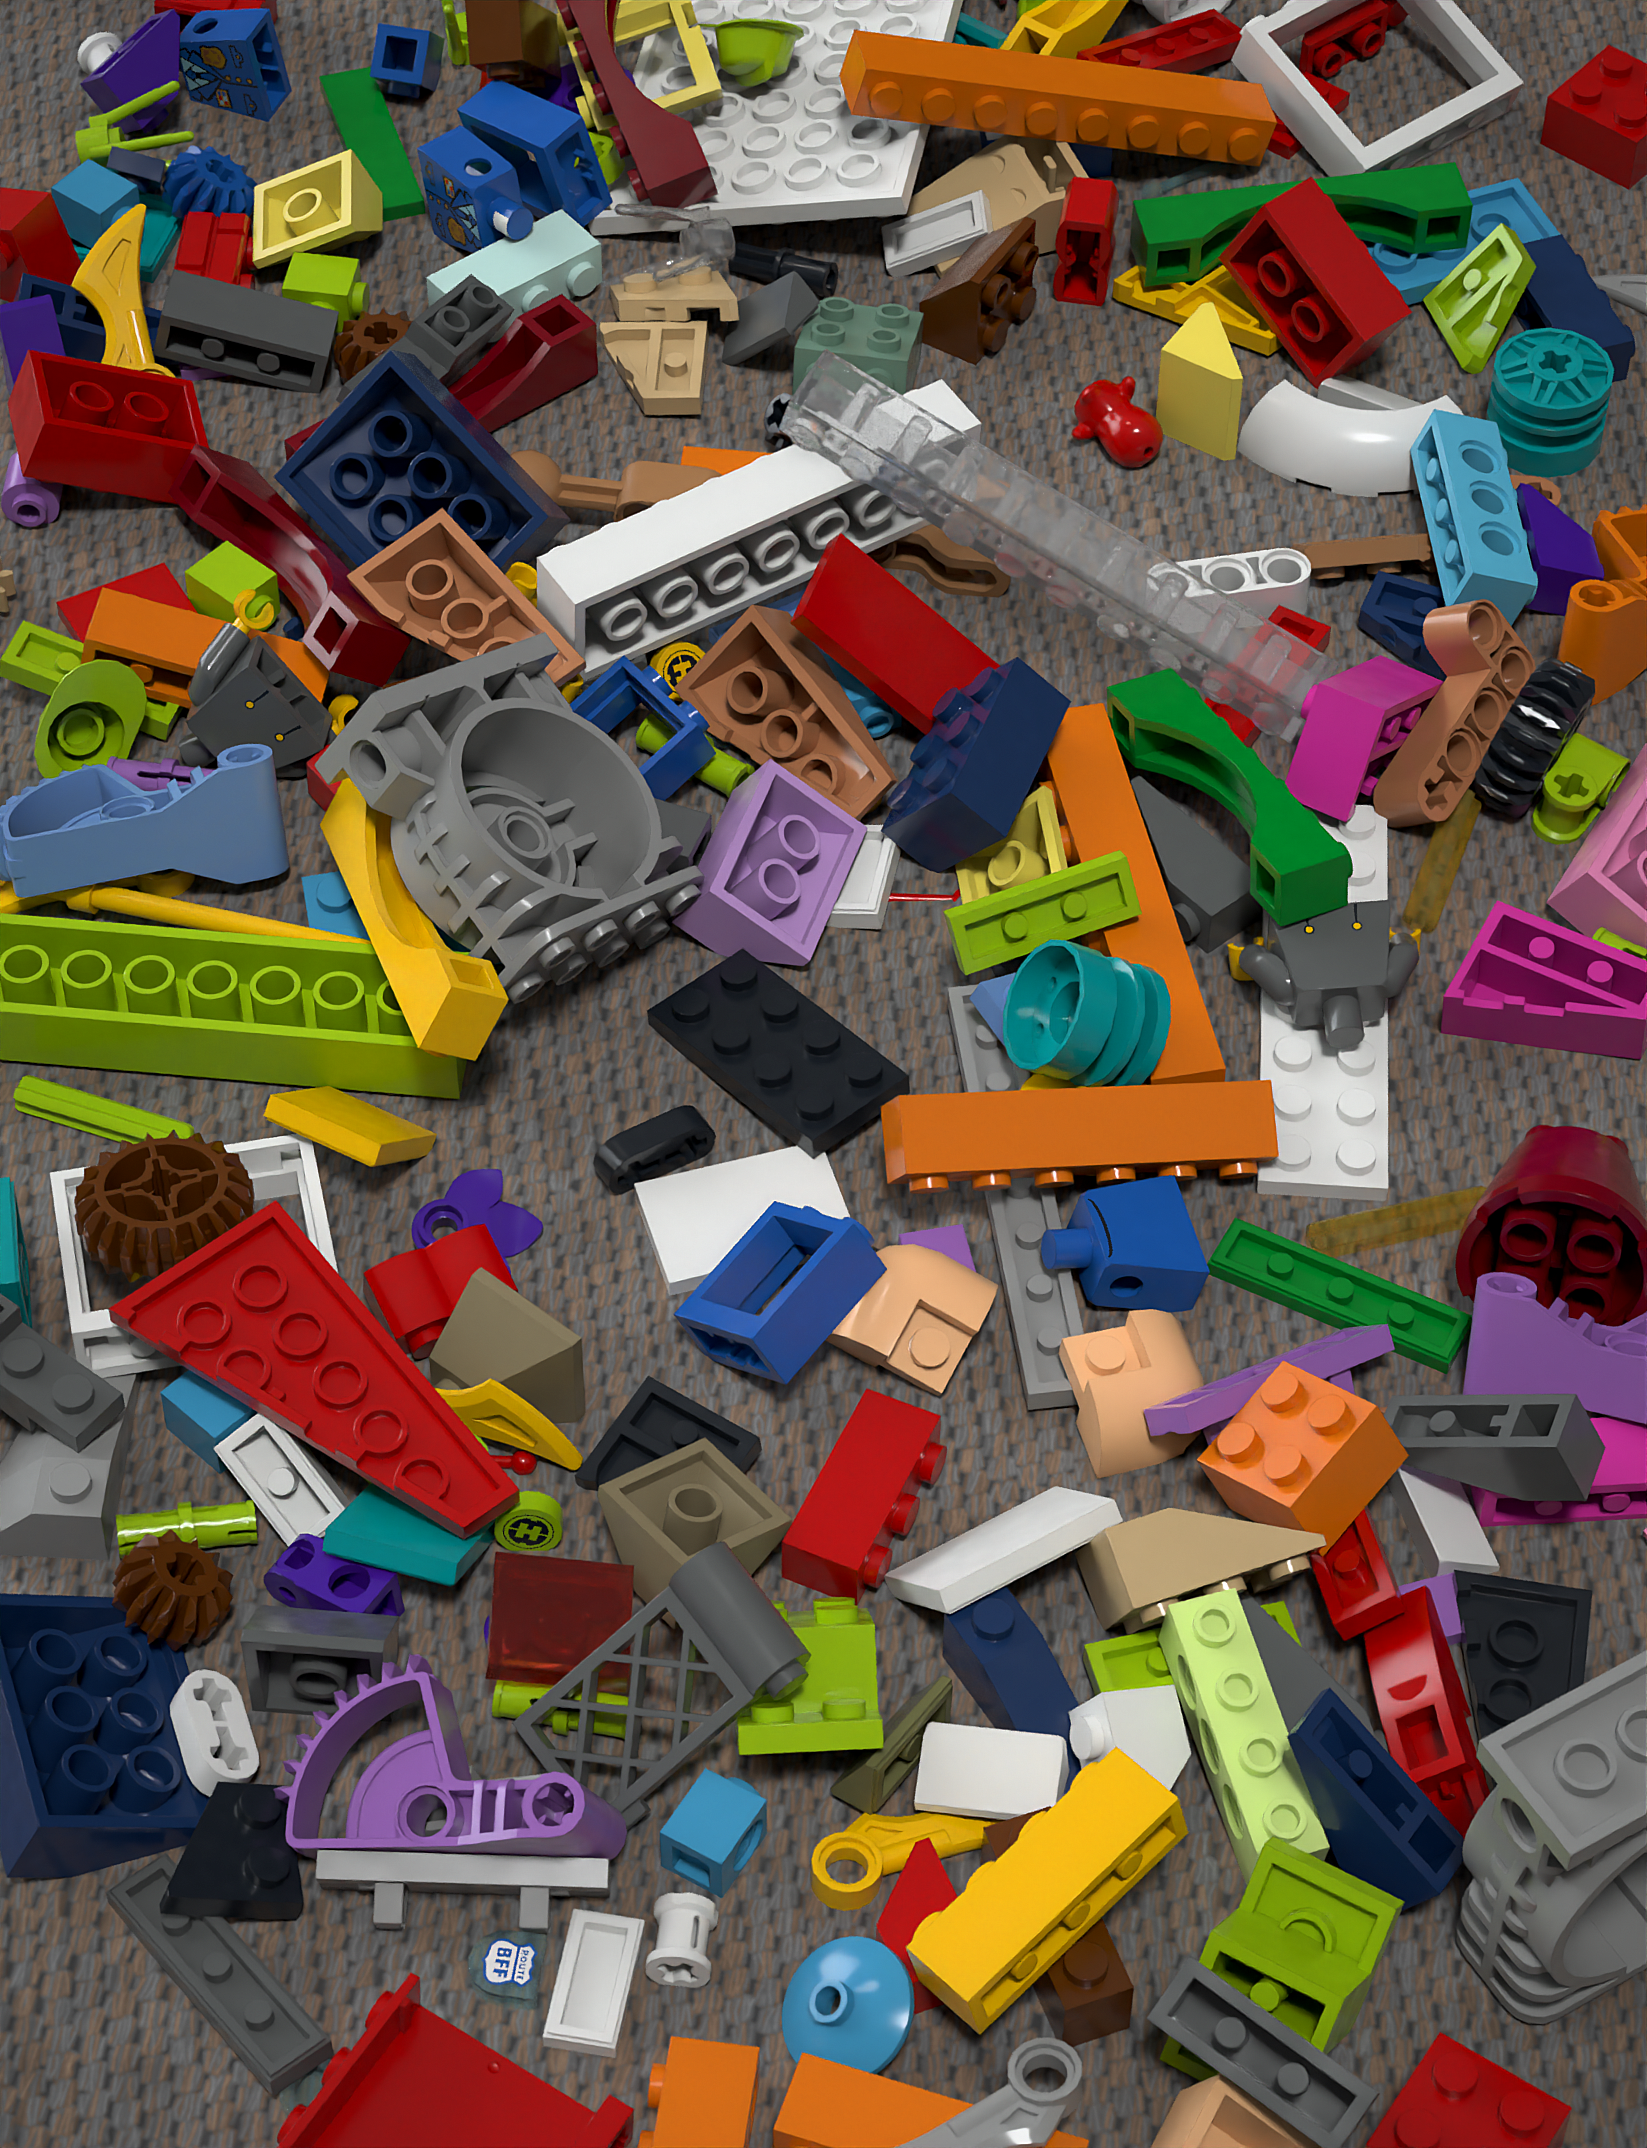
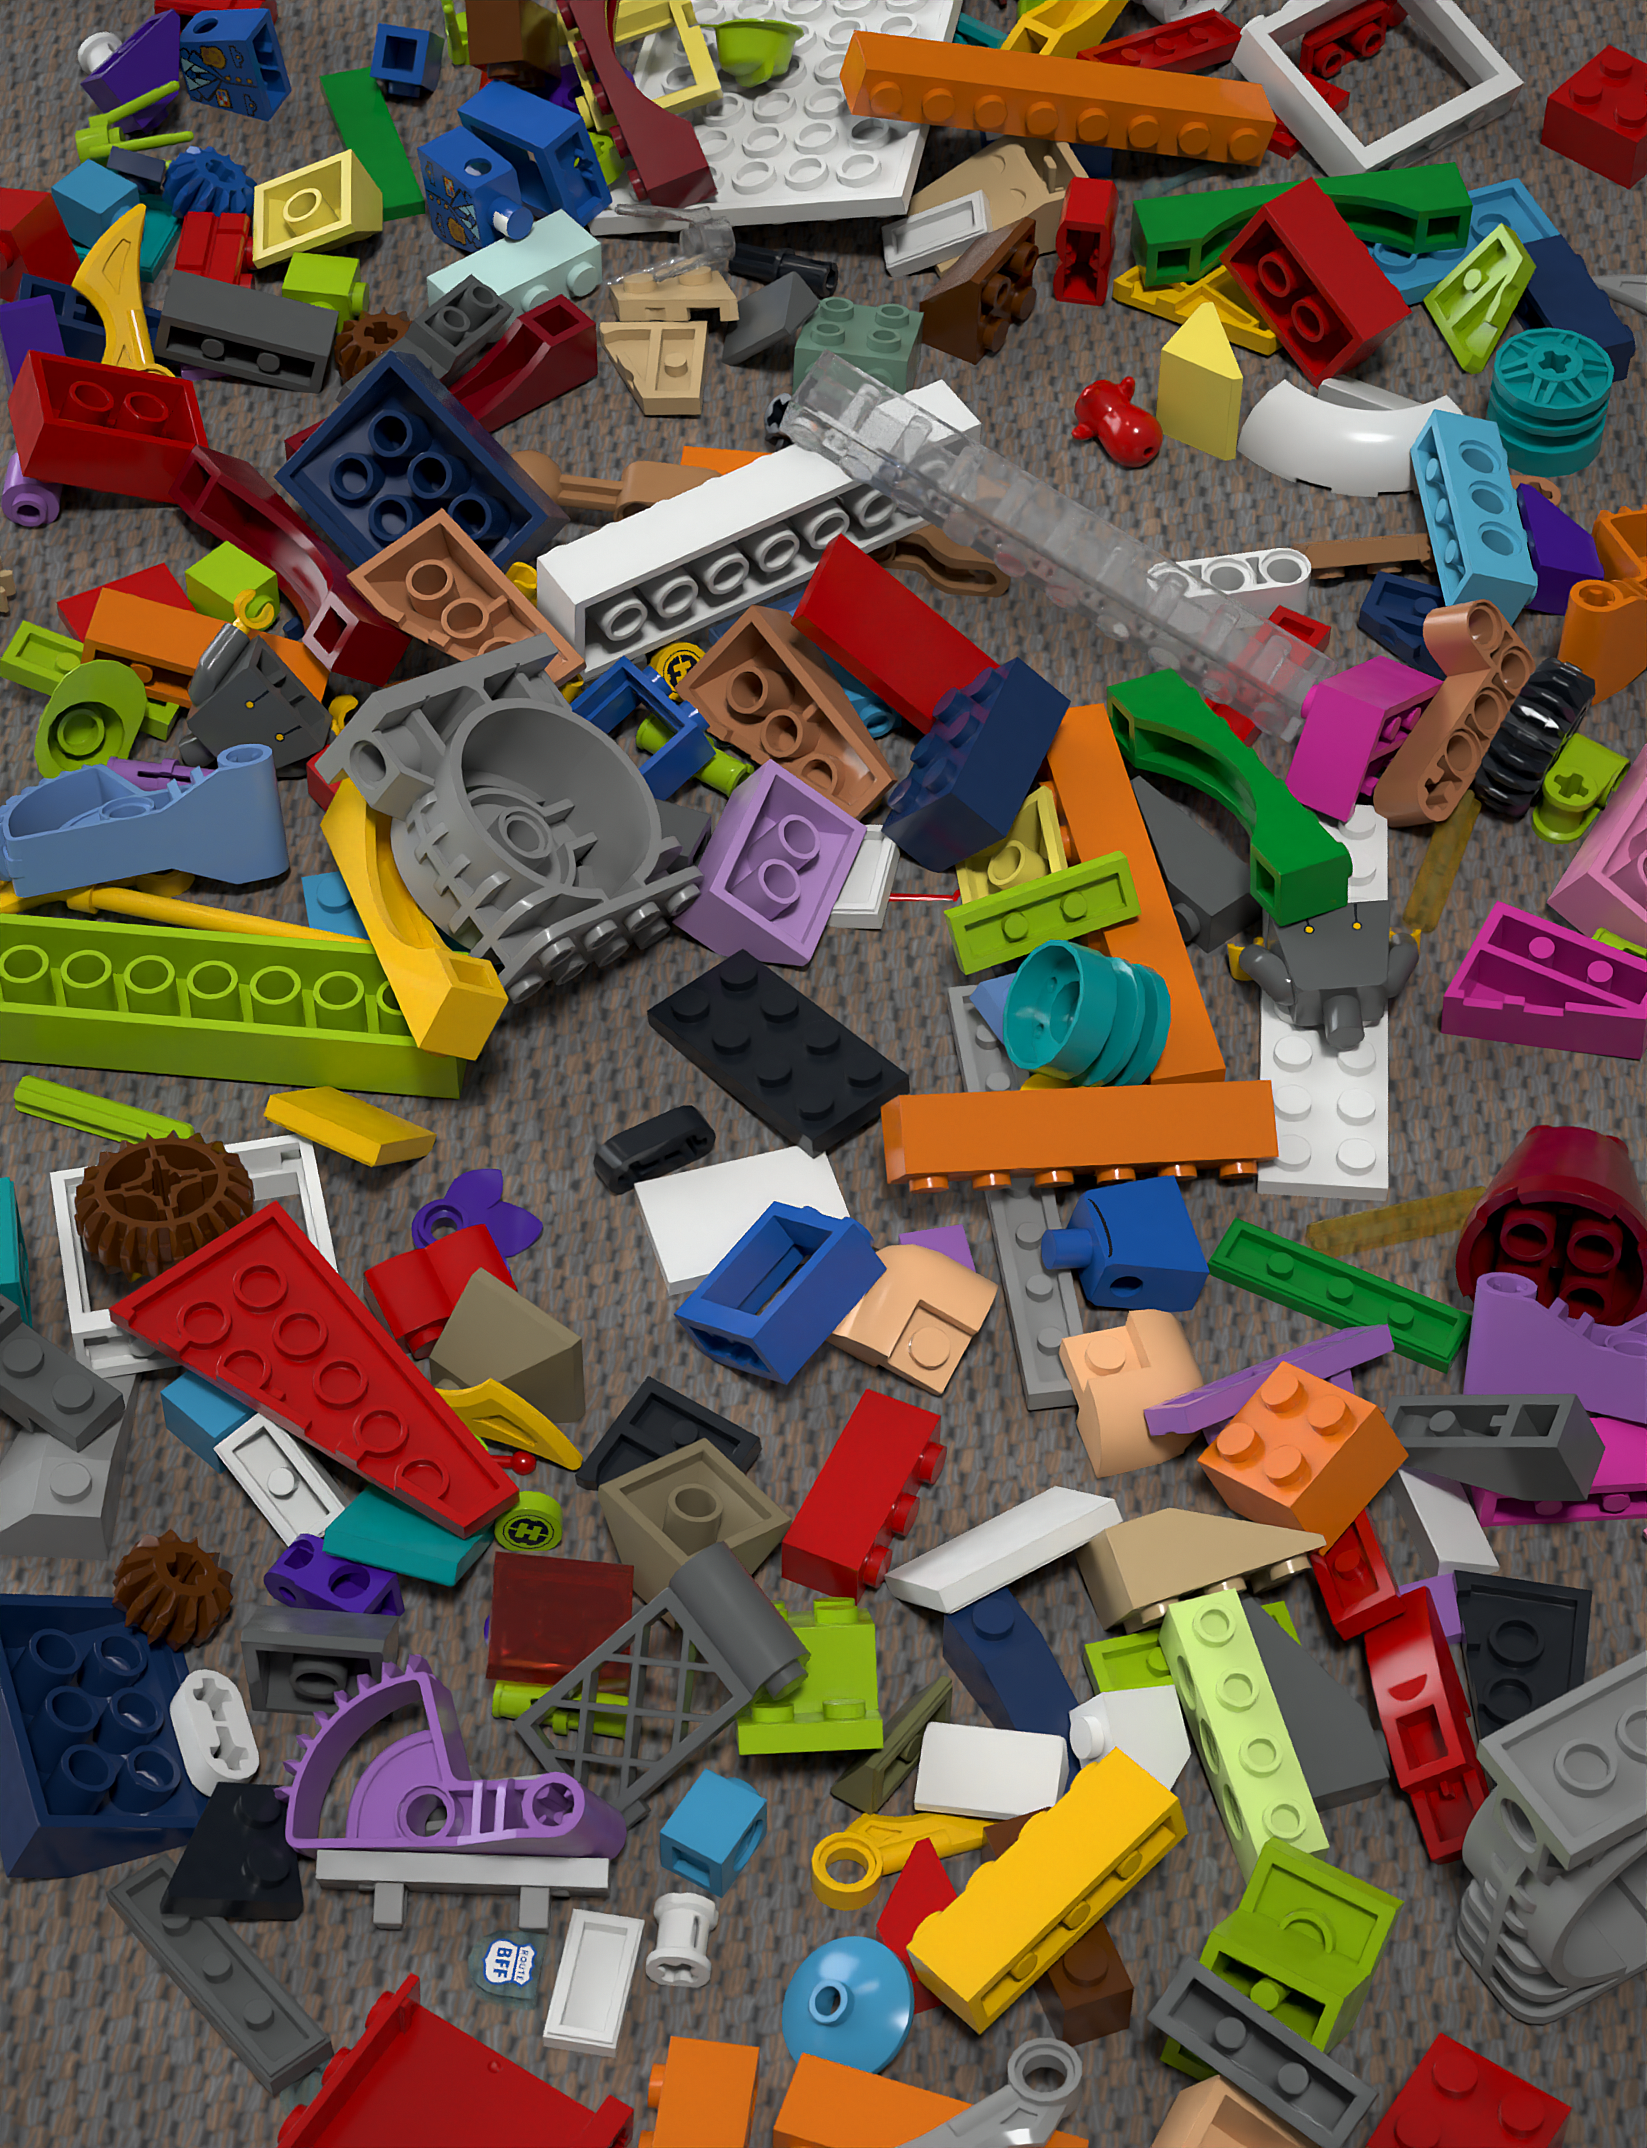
(211, 1524): lime pin -> none
(1370, 1806): dark blue slope -> none

